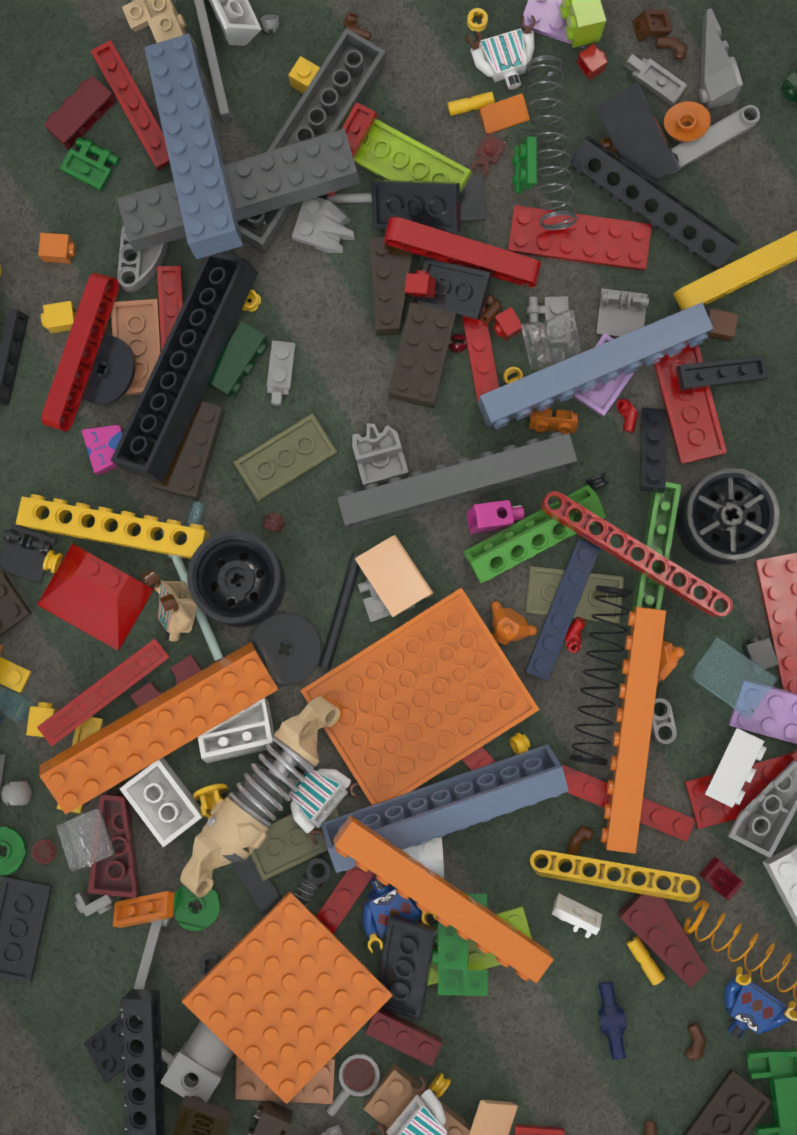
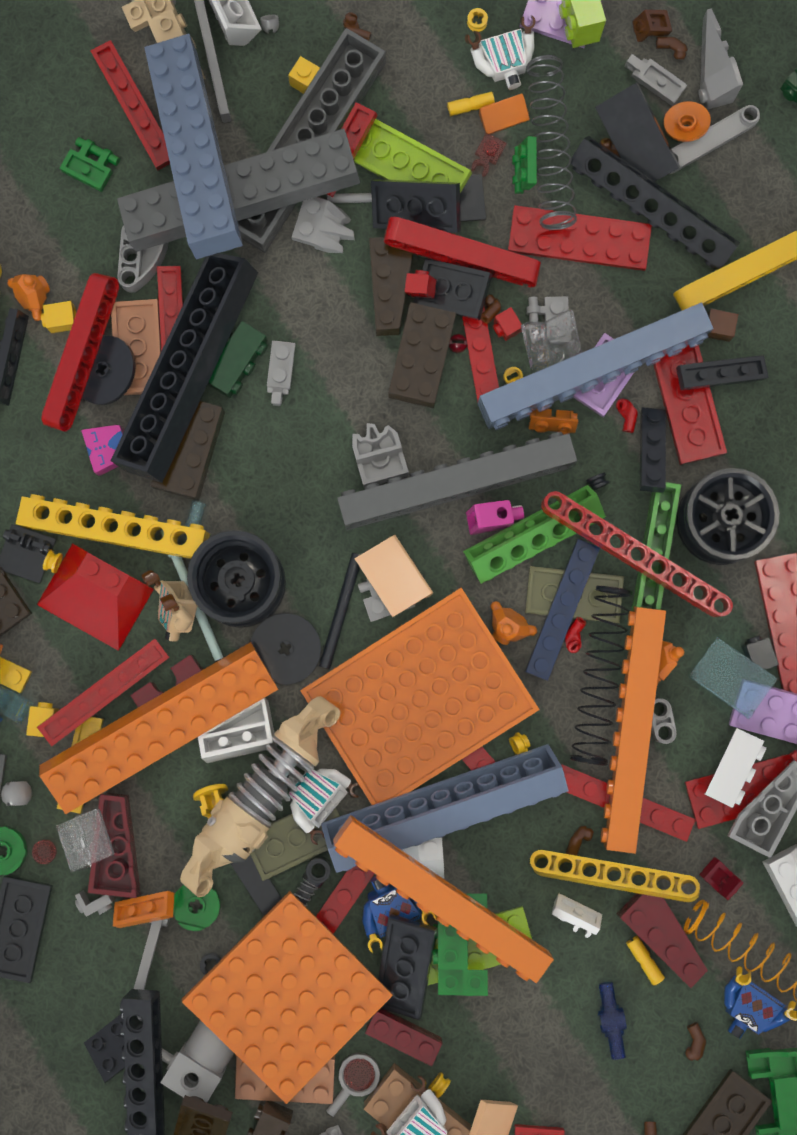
(30, 292): none -> orange rock
(56, 248): orange brick -> none
(79, 112): dark red brick -> none
(162, 801): white slope -> none
(253, 305): yellow plate -> none
(273, 522): clear red plate -> none
(285, 457): olive tile -> none
(592, 61): red plate -> none
(621, 312): light grey hinge -> none

